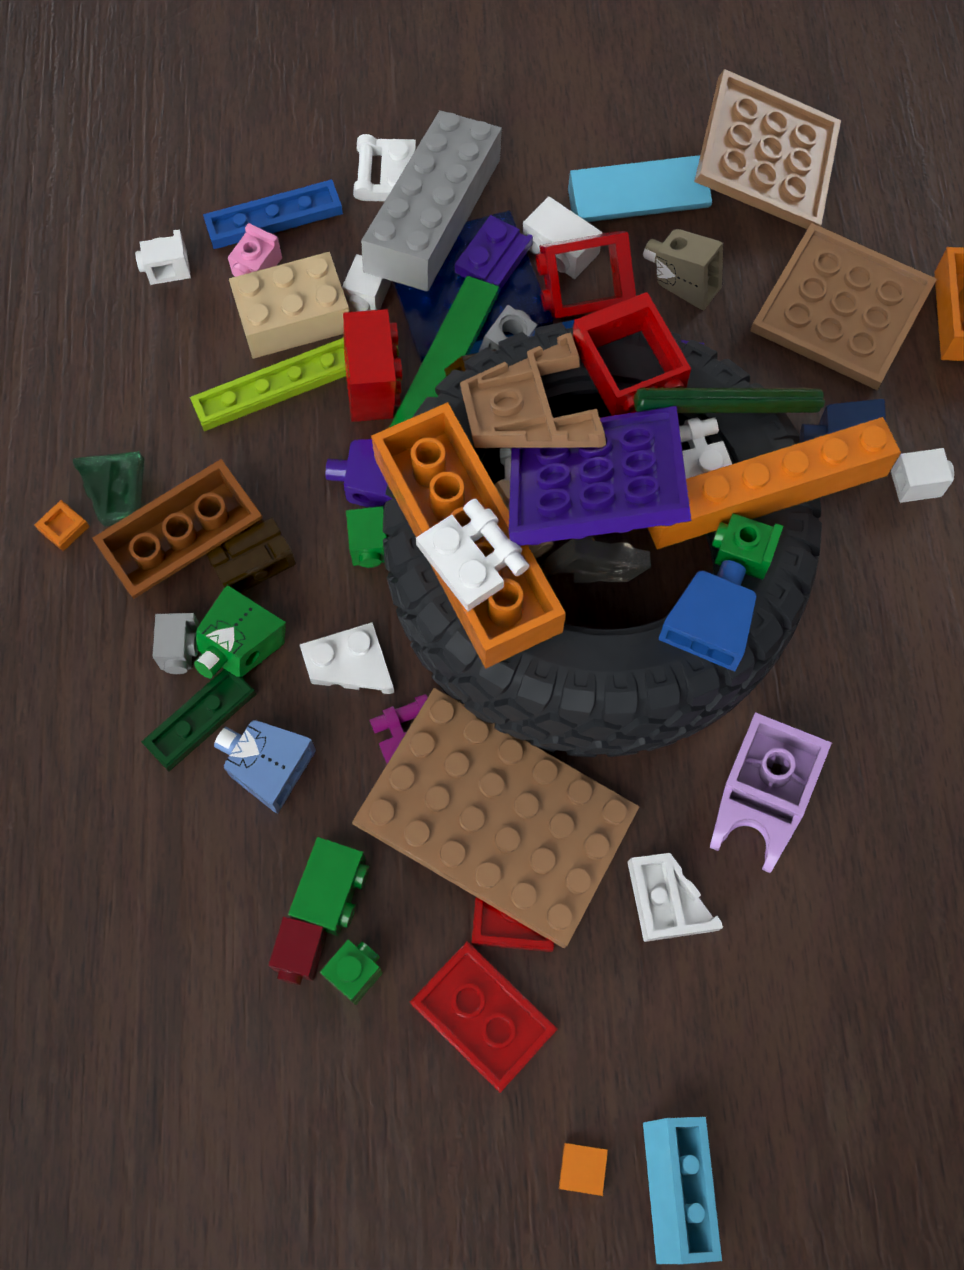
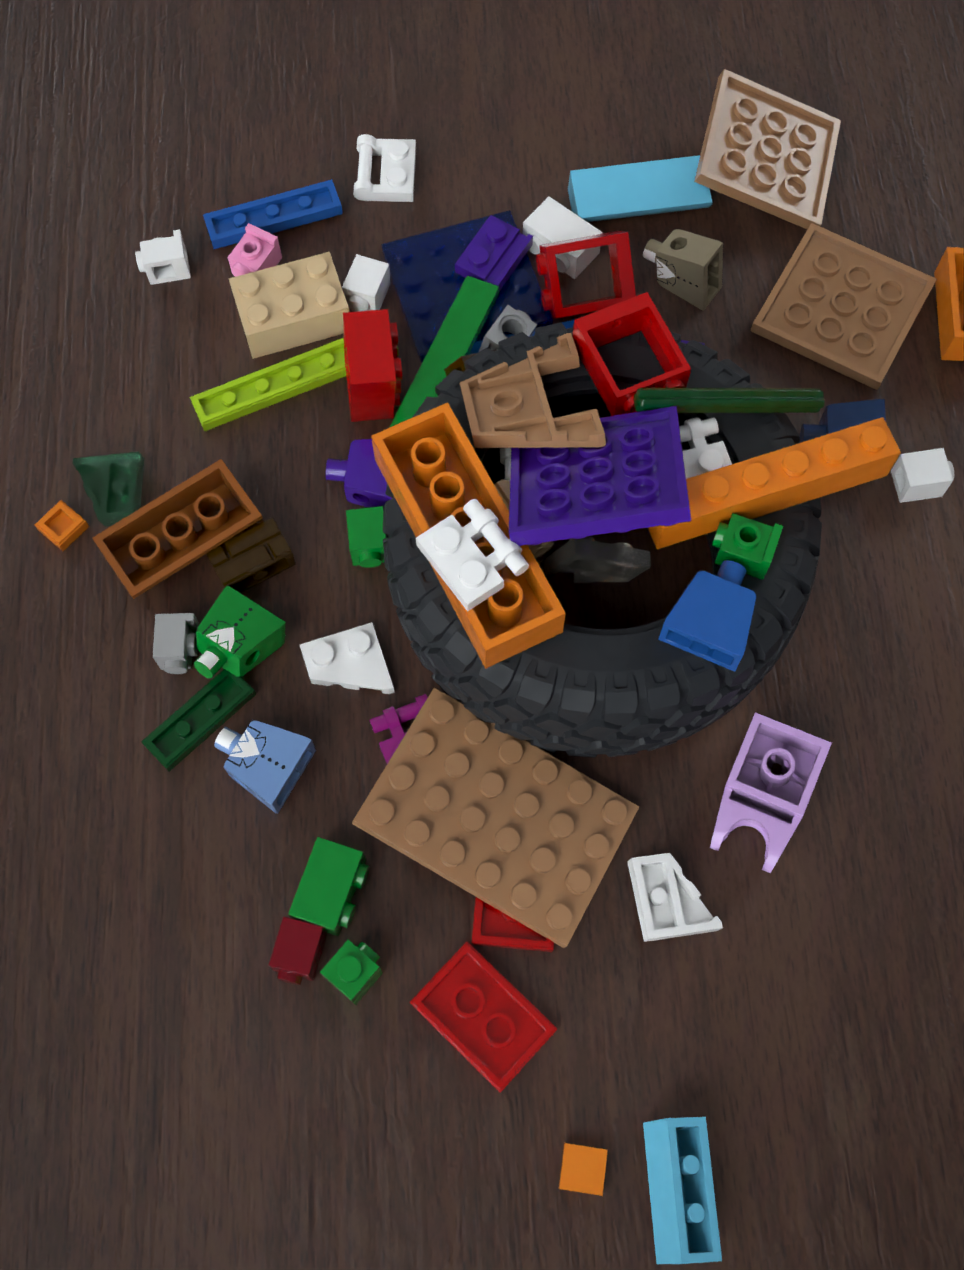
(431, 201): light grey brick -> none

